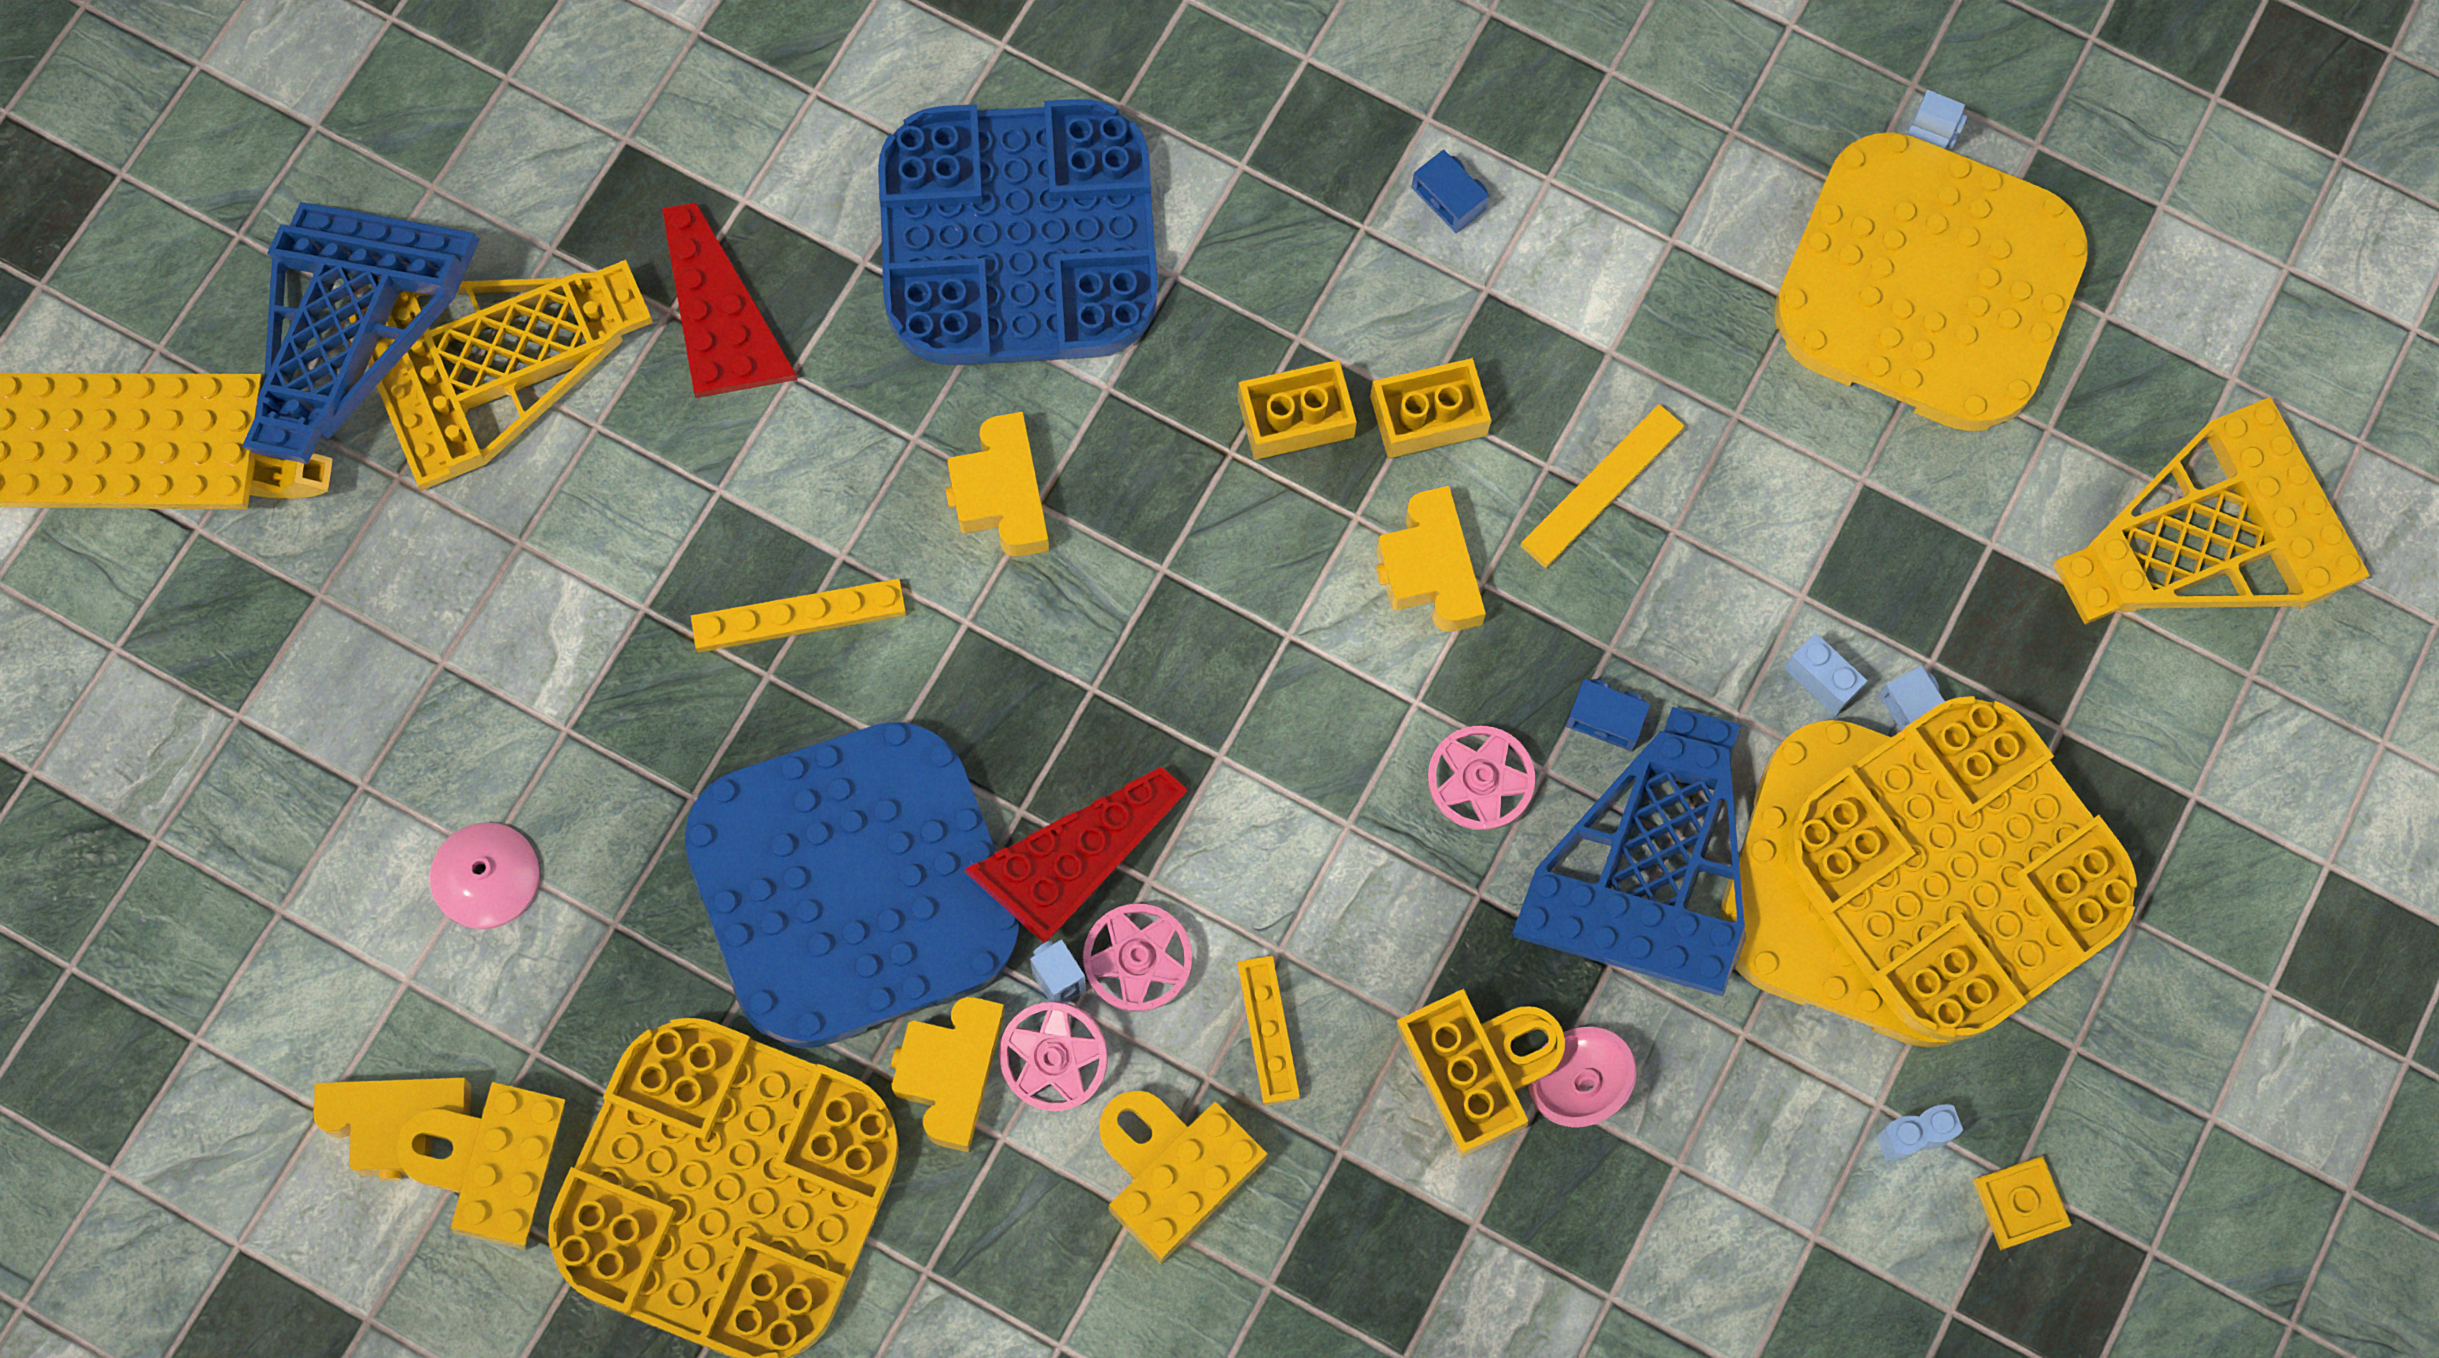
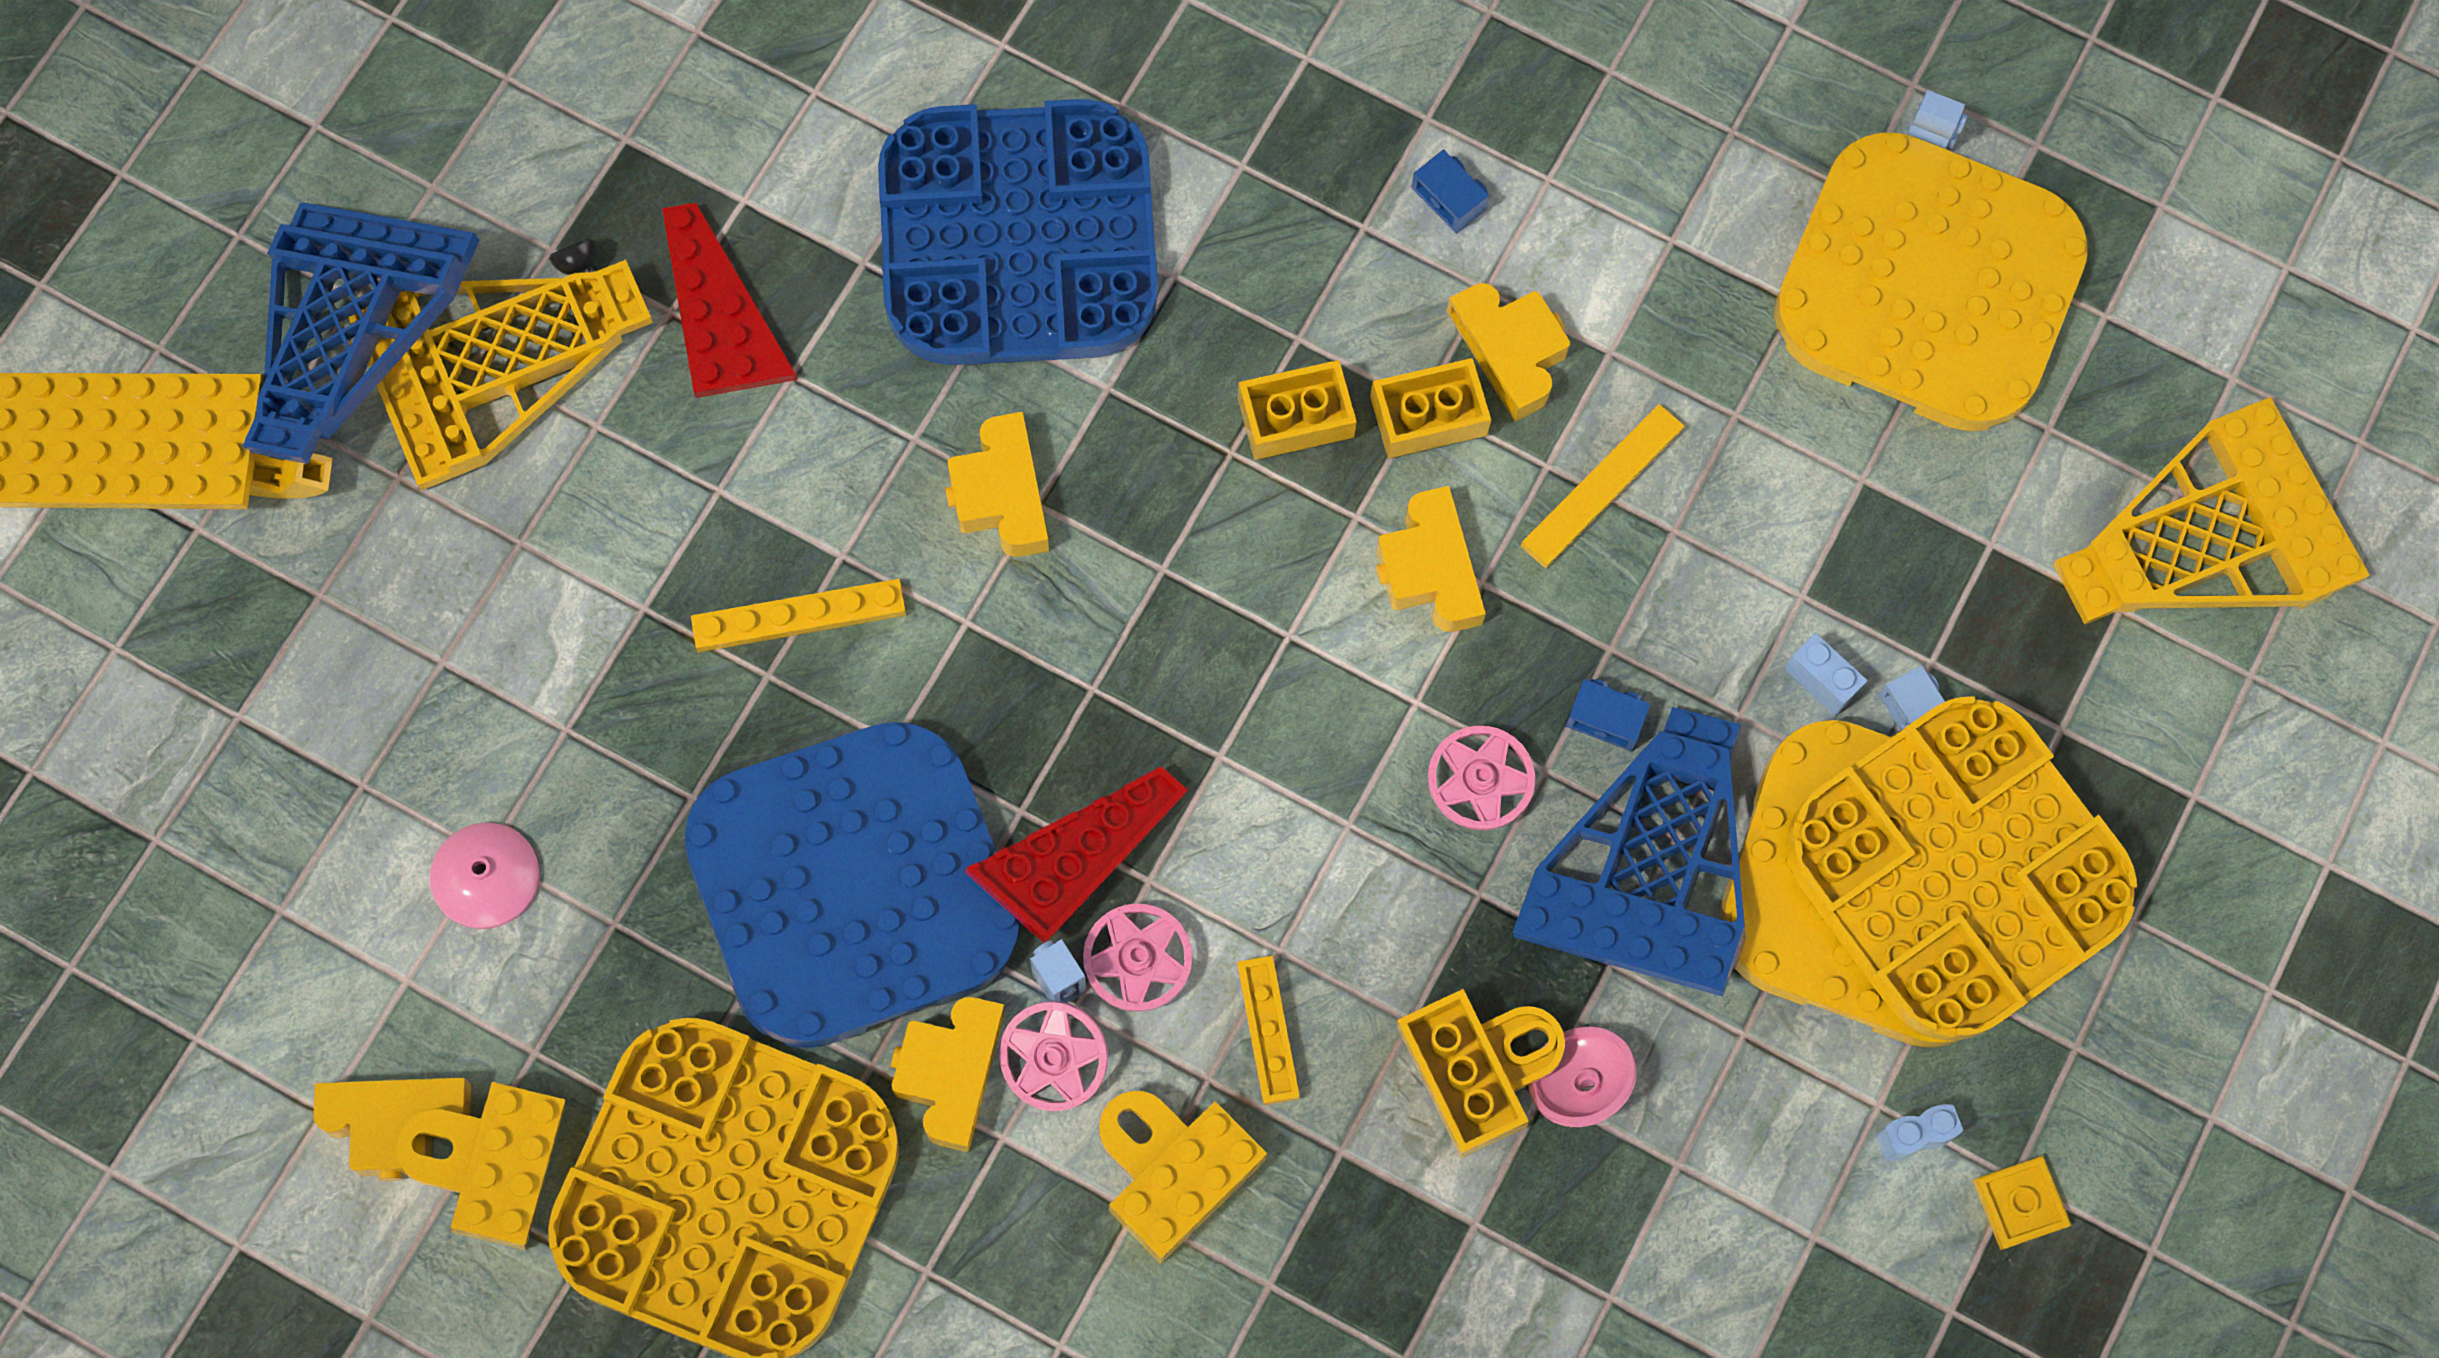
(574, 258): none -> black brick
(1511, 344): none -> yellow brick

